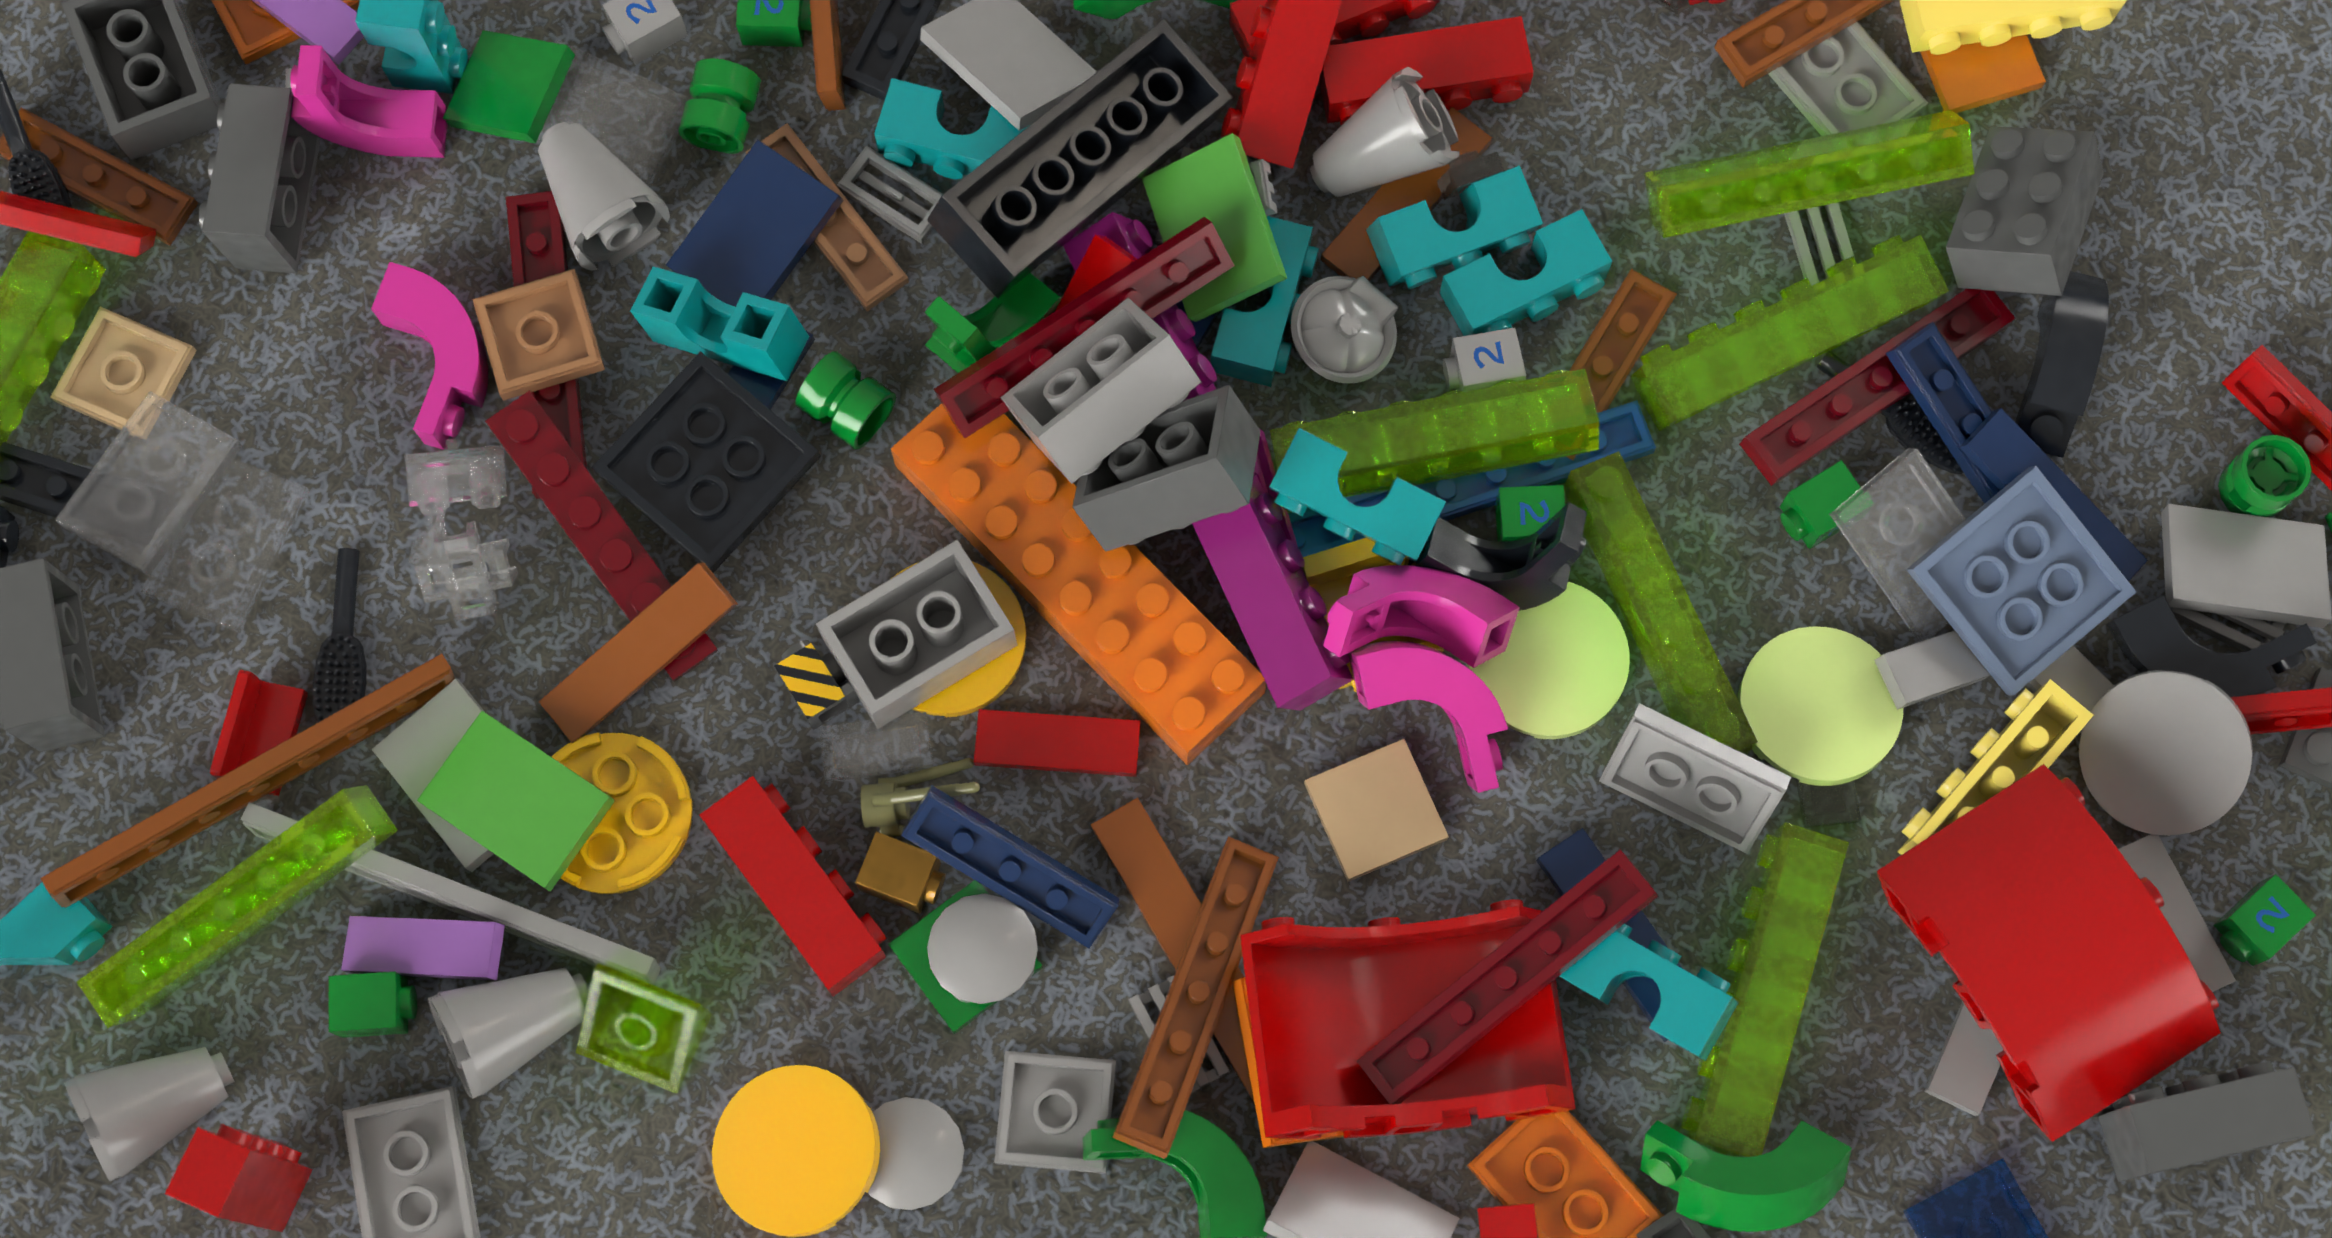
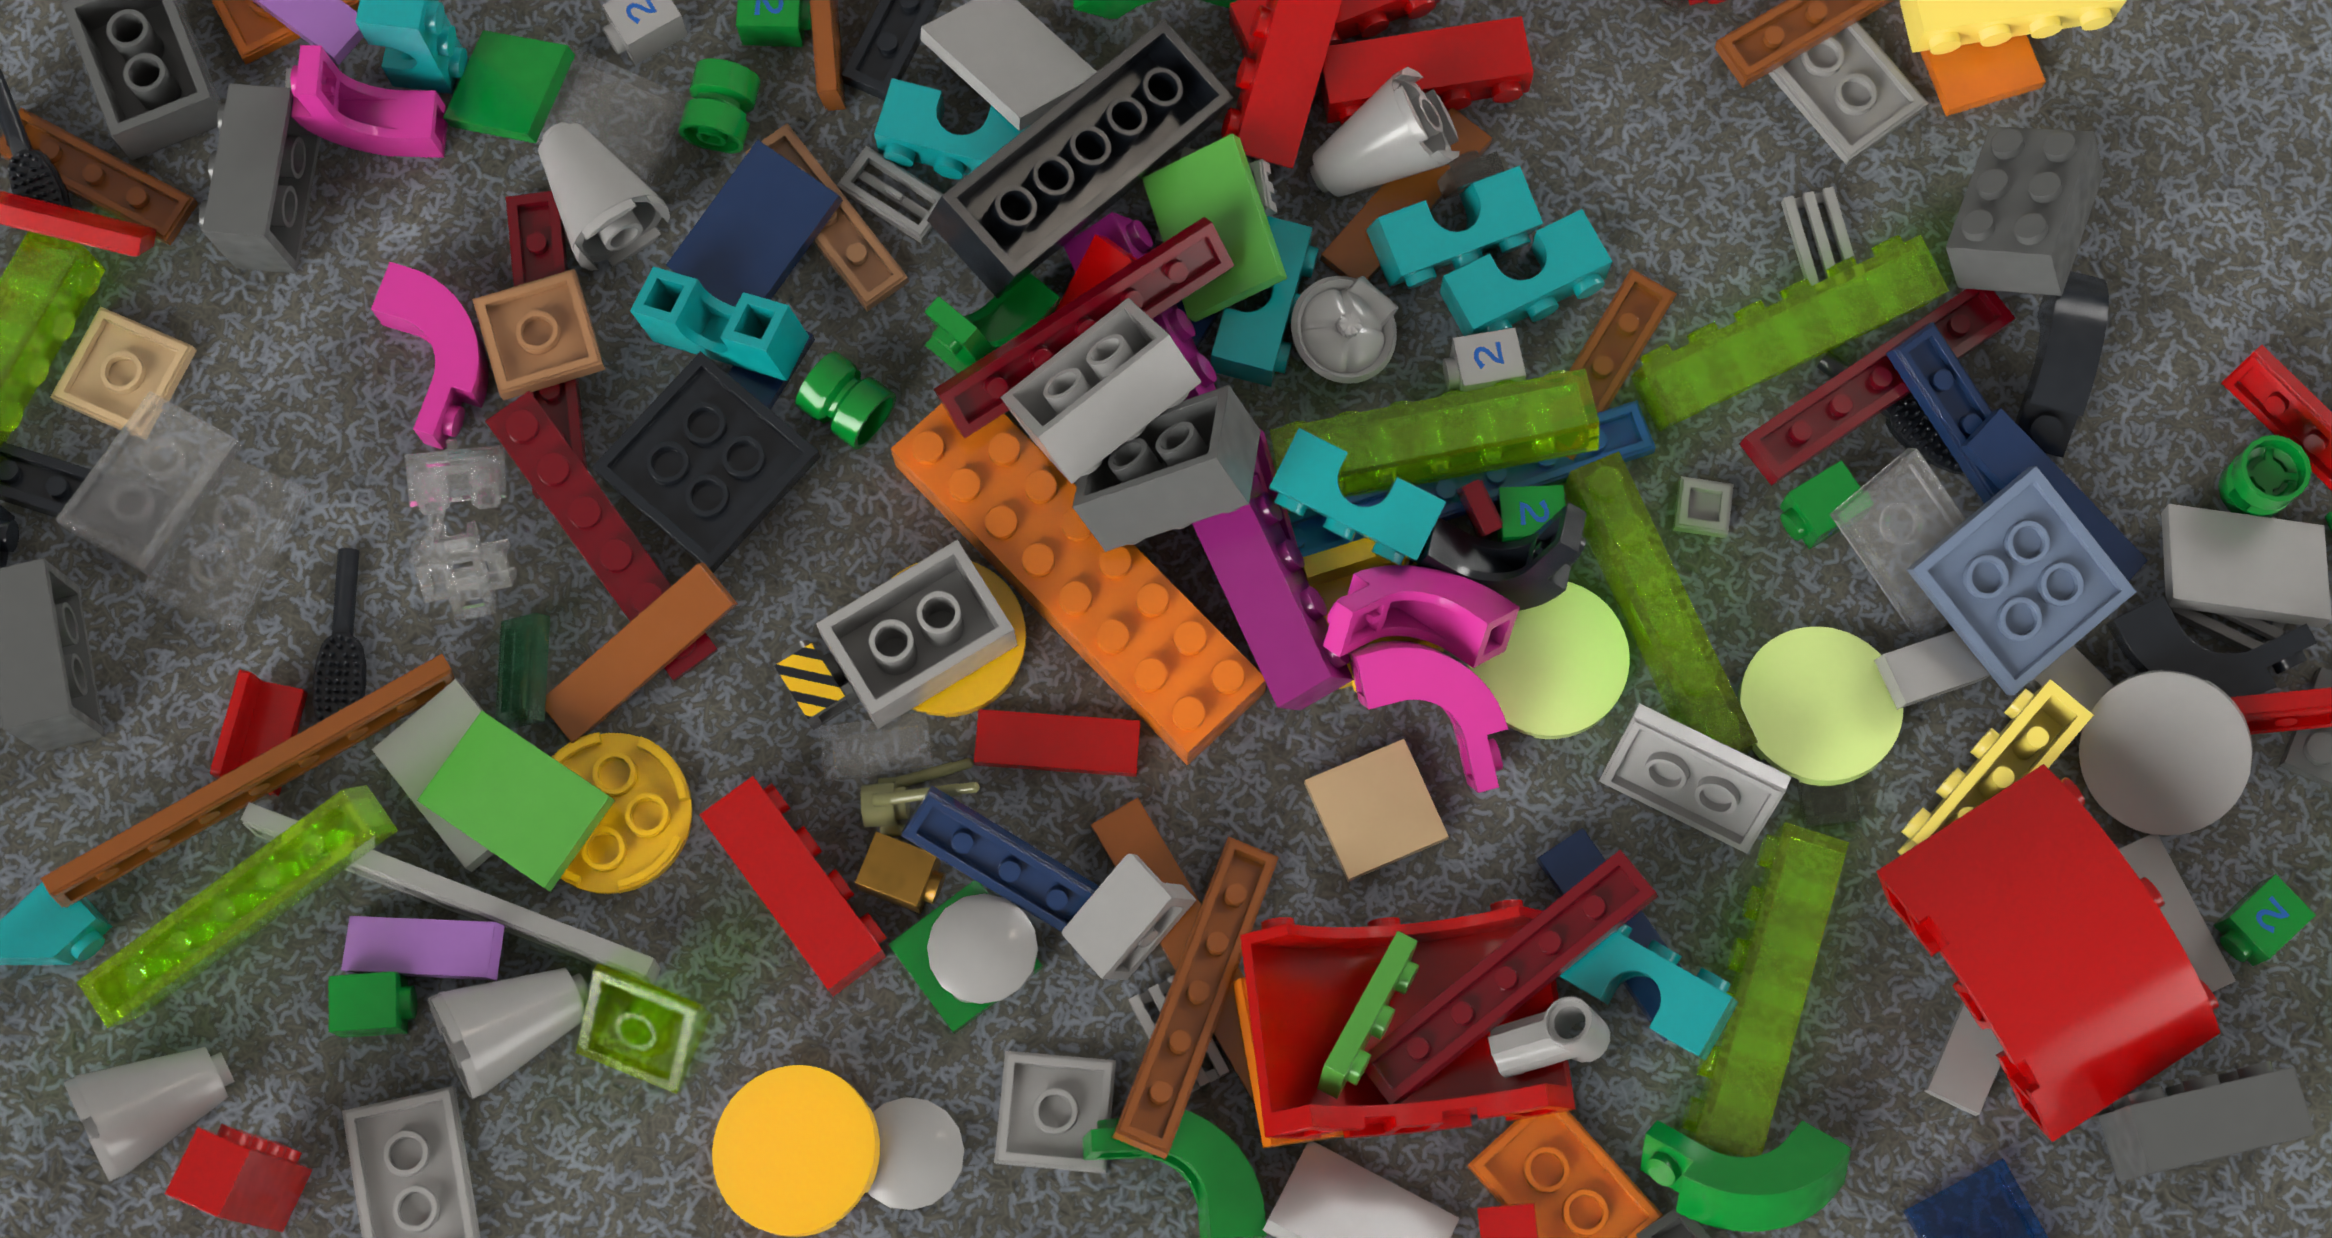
(522, 670): none -> clear green tile
(1126, 919): none -> light grey panel
(1370, 1016): none -> bright green plate
(1479, 508): none -> dark red tile
(1545, 1038): none -> light grey piece
(1703, 507): none -> light grey tile
(1809, 173): clear neon green brick -> none

